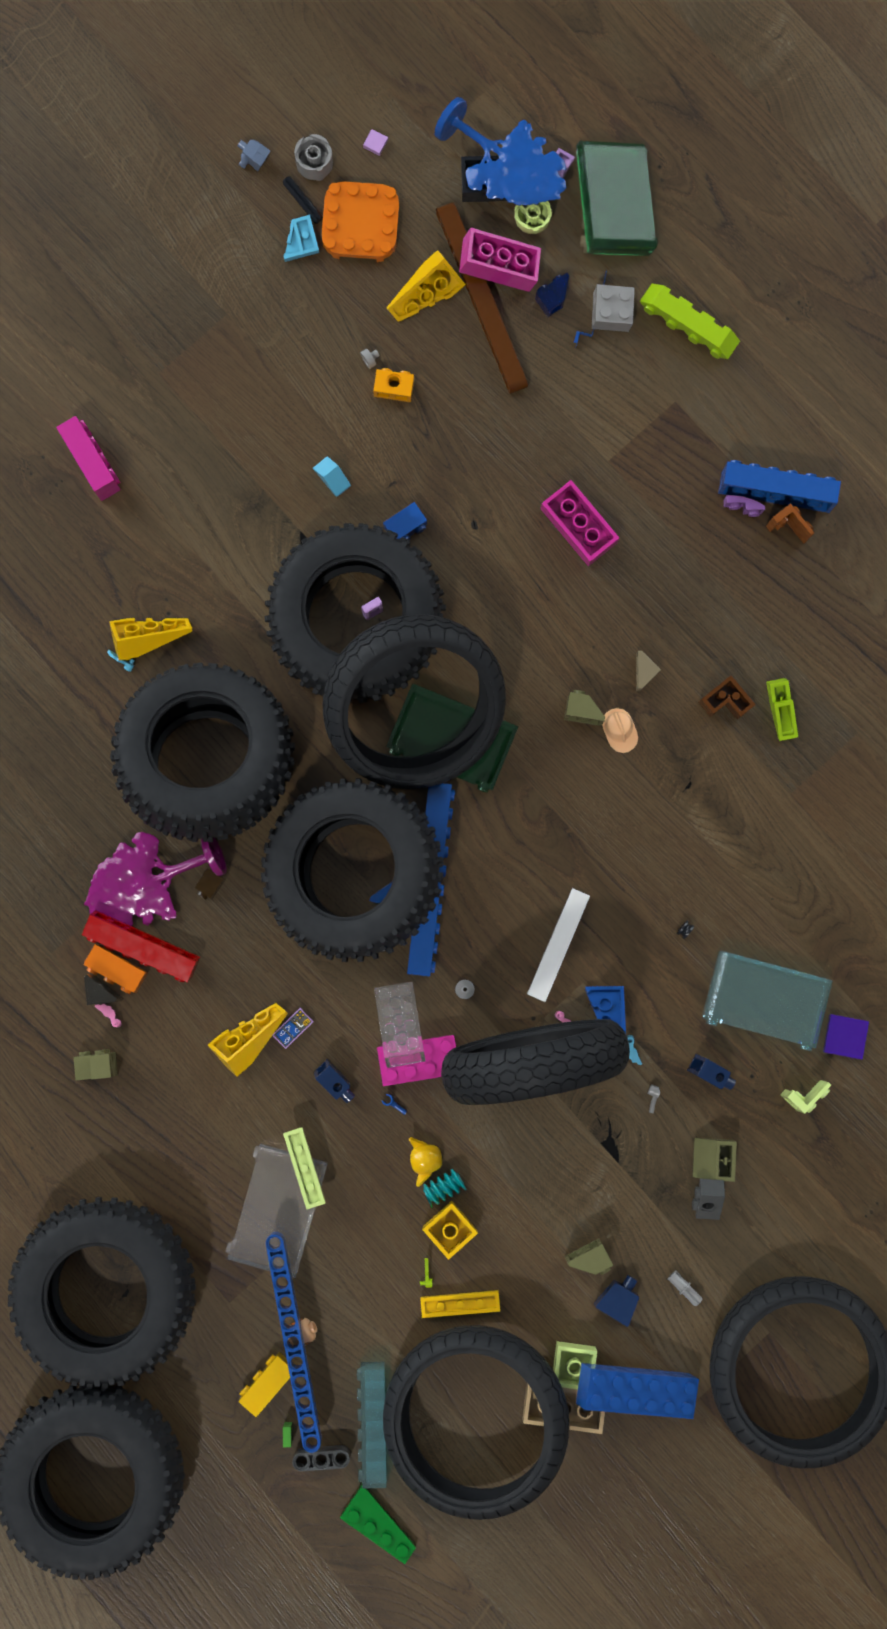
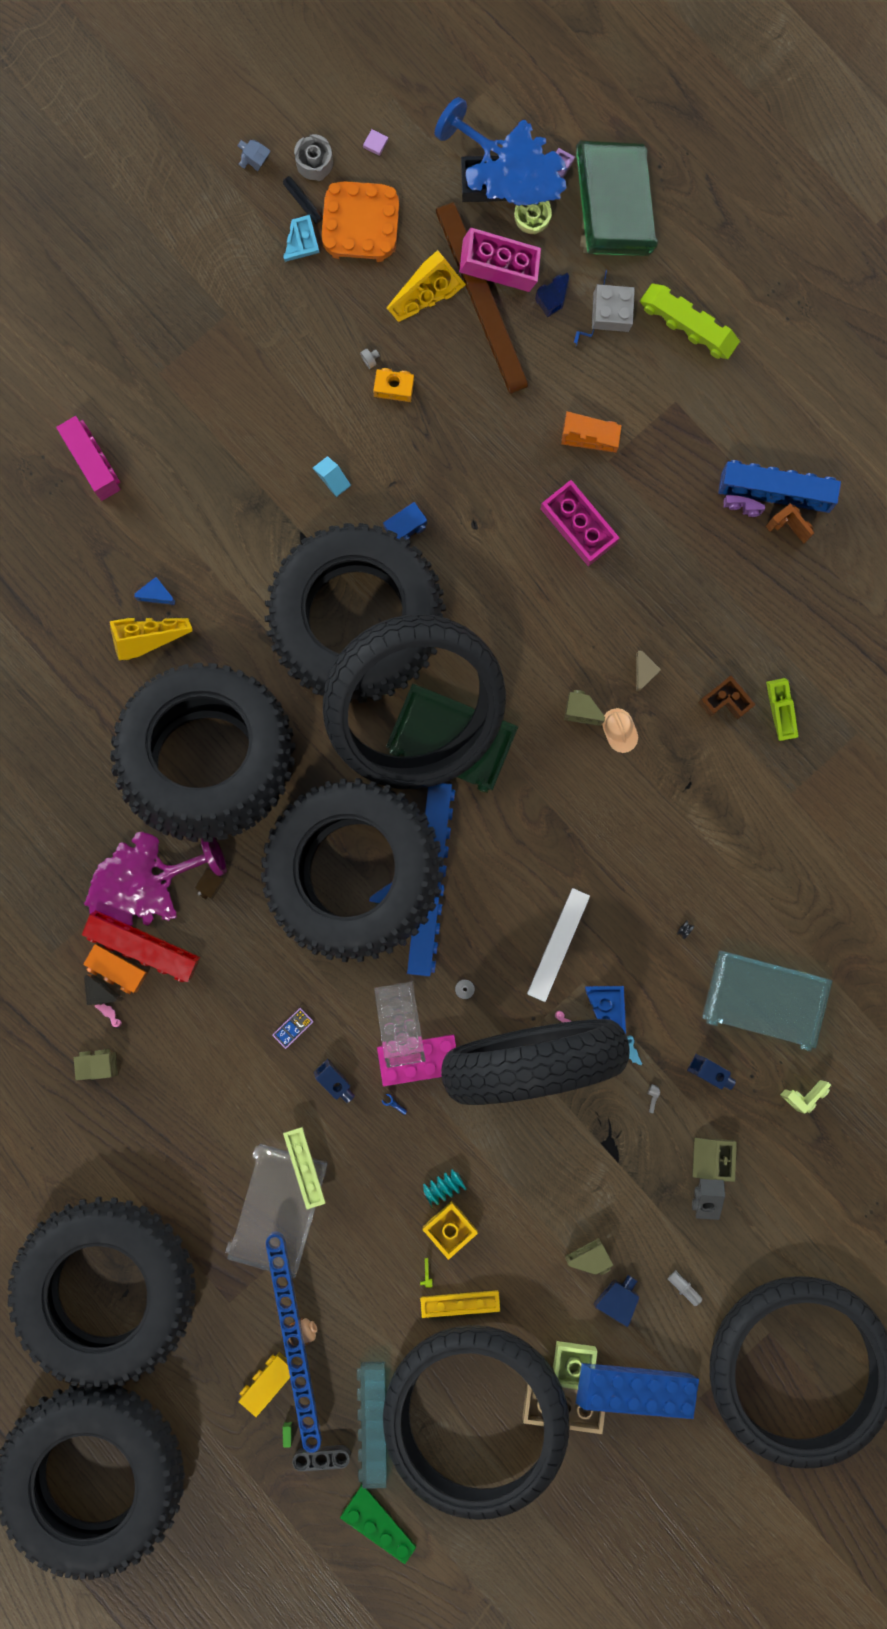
(128, 665): medium azure piece -> none
(154, 593): none -> blue slope
(243, 1044): yellow wedge -> none
(372, 608): lavender tile -> none
(424, 1159): yellow piece -> none
(590, 433): none -> orange wedge
(846, 1036): dark purple tile -> none

